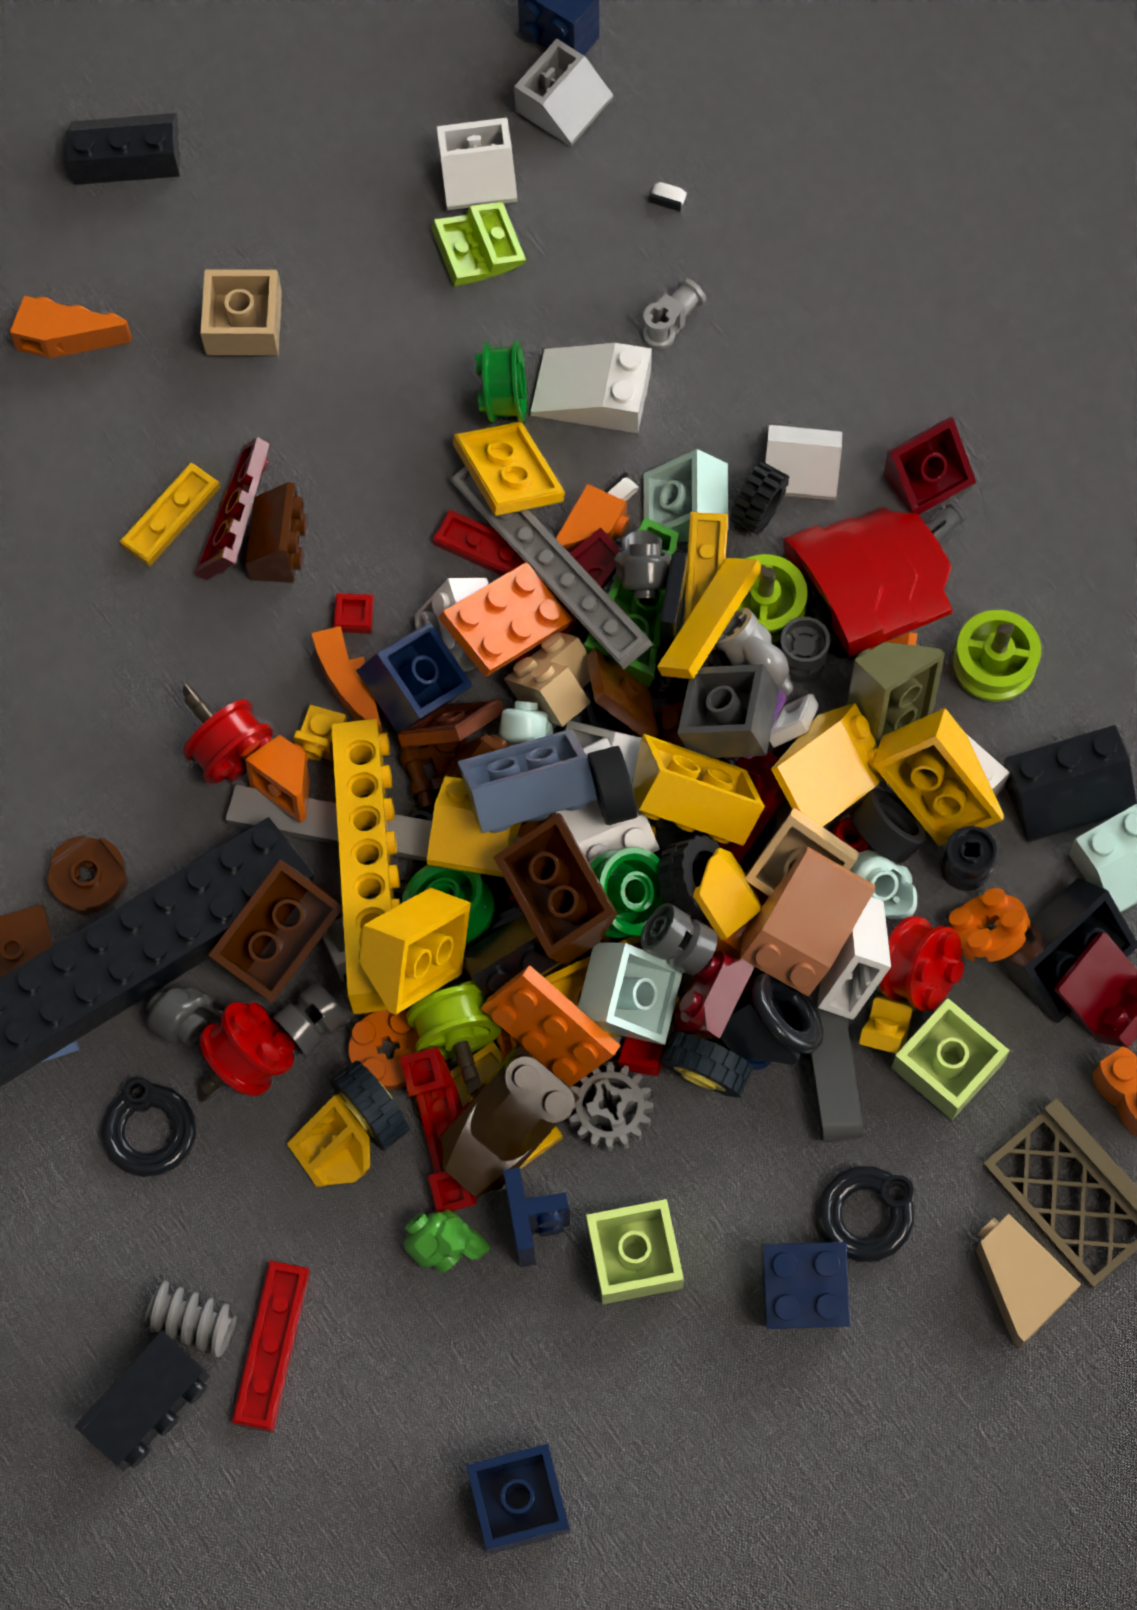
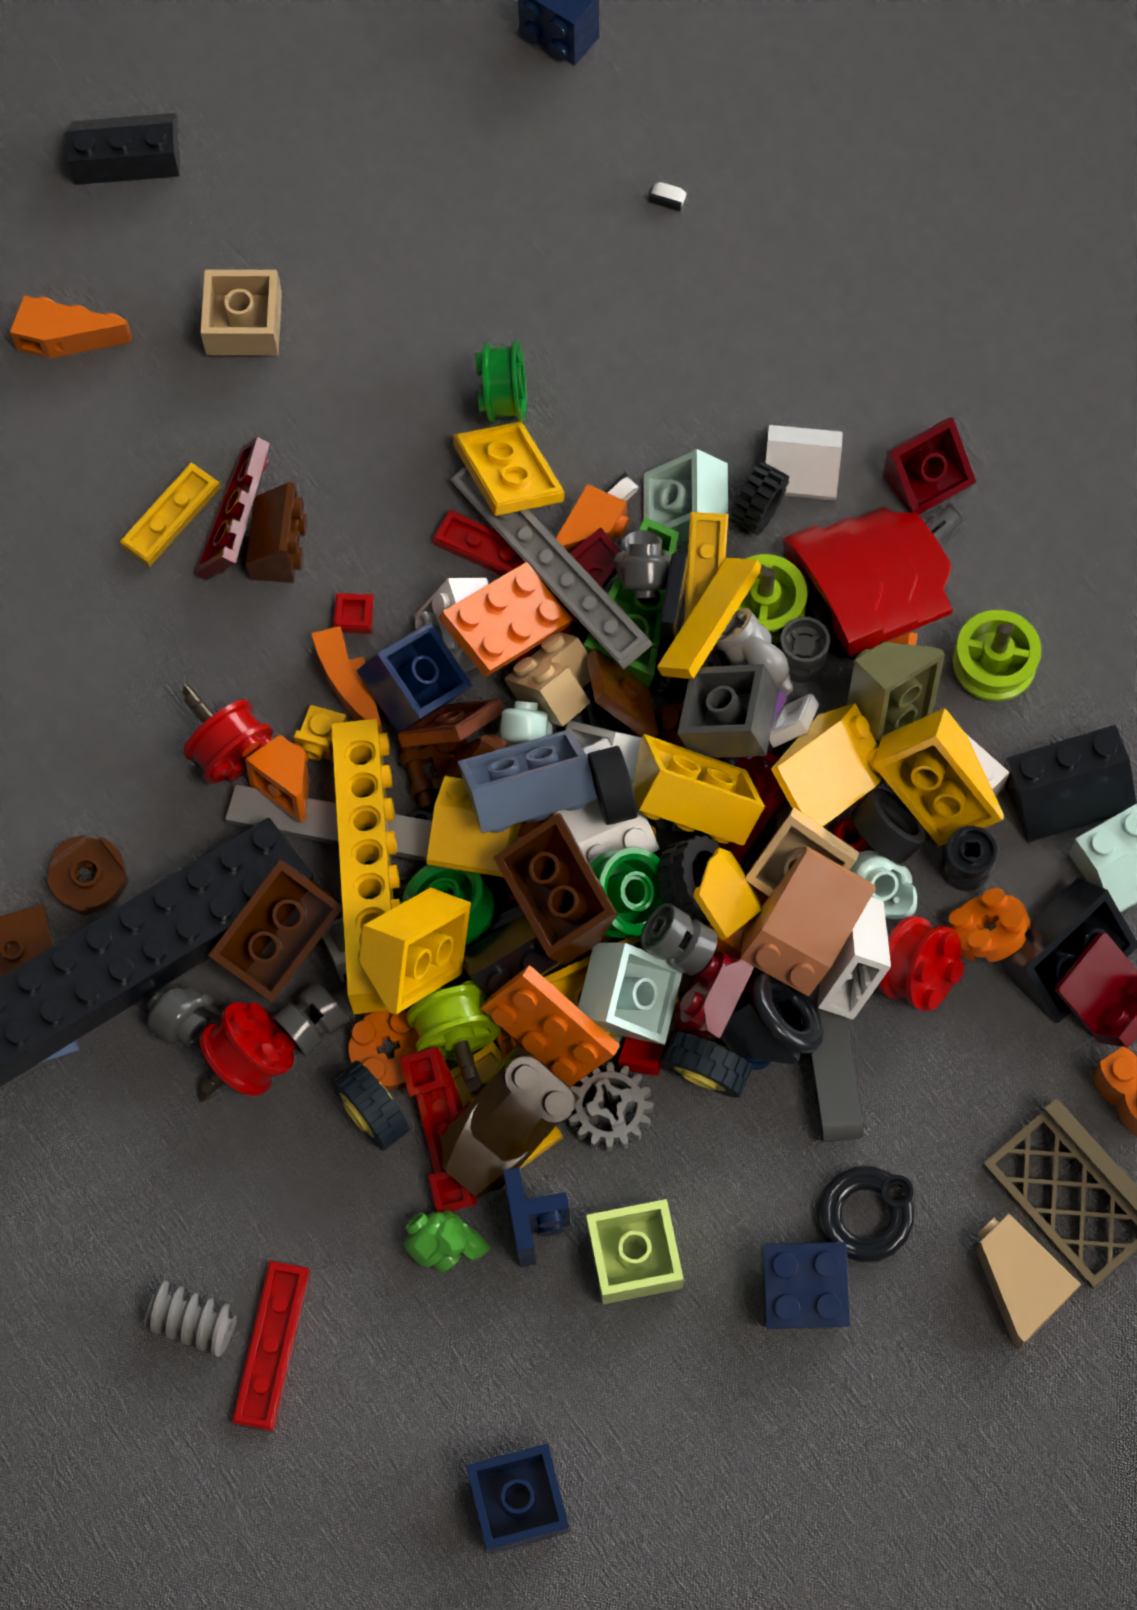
(124, 1107): black piece -> none
(143, 1402): black slope -> none
(332, 1145): yellow slope -> none
(477, 163): white slope -> none
(478, 243): lime slope -> none
(562, 93): light grey slope -> none
(594, 385): white slope -> none
(668, 315): light grey connector -> none
(887, 1025): yellow bracket -> none
(950, 1059): yellowish green brick -> none

